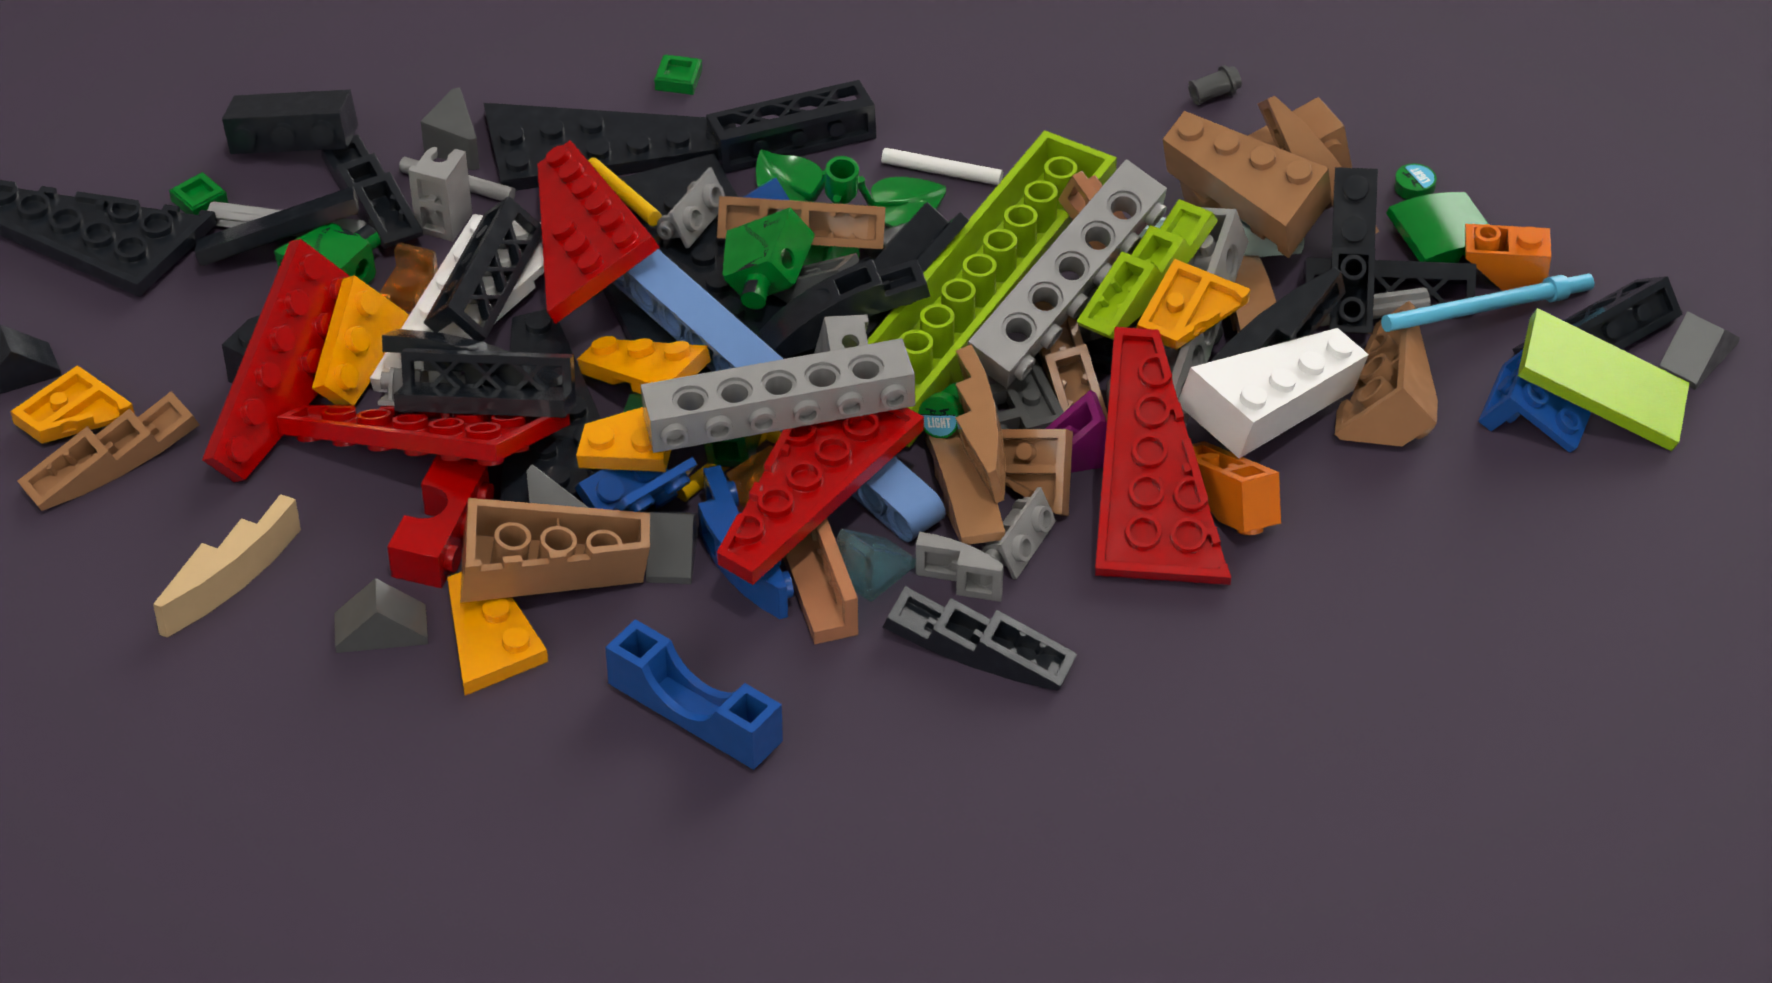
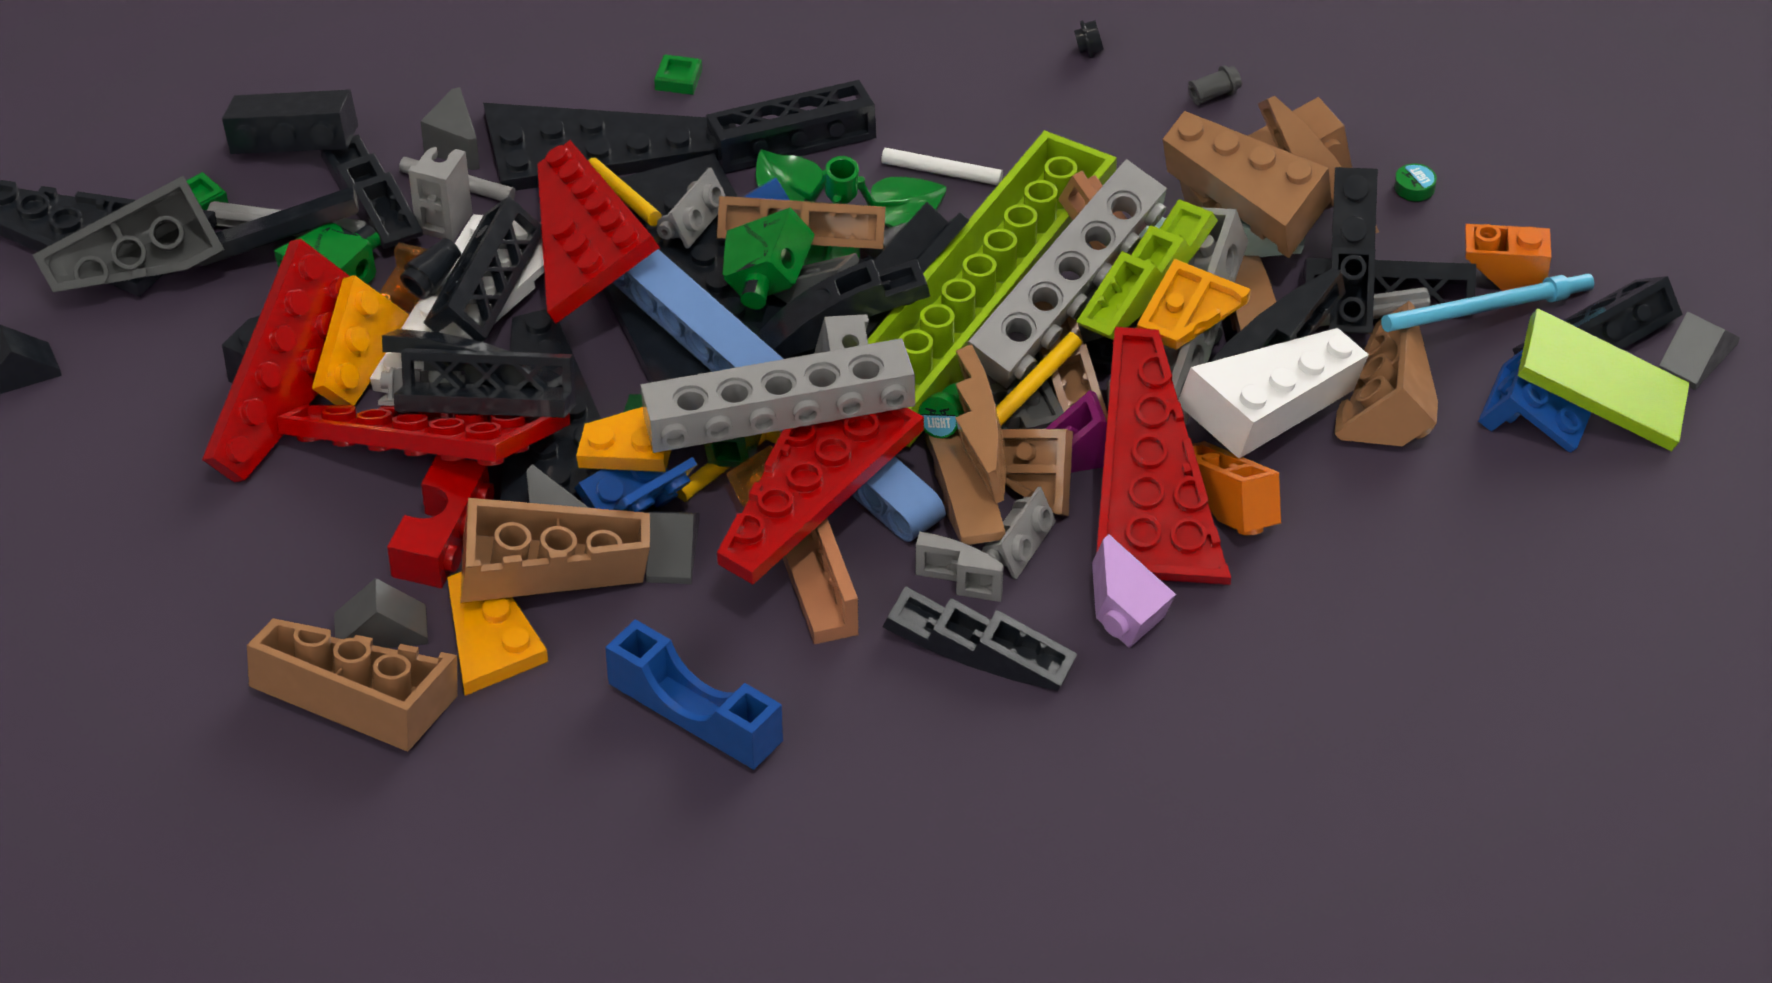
(69, 407): light orange wing -> none
(97, 459): medium nougat slope -> none
(141, 240): none -> dark grey wedge
(219, 573): tan slope -> none
(352, 681): none -> medium nougat wedge
(429, 269): none -> black cone
(641, 361): light orange wing -> none
(715, 519): blue slope -> none
(873, 562): clear light blue slope -> none
(1037, 376): none -> yellow bar
(1088, 38): none -> black plate
(1127, 593): none -> lavender slope
(1435, 224): green slope -> none

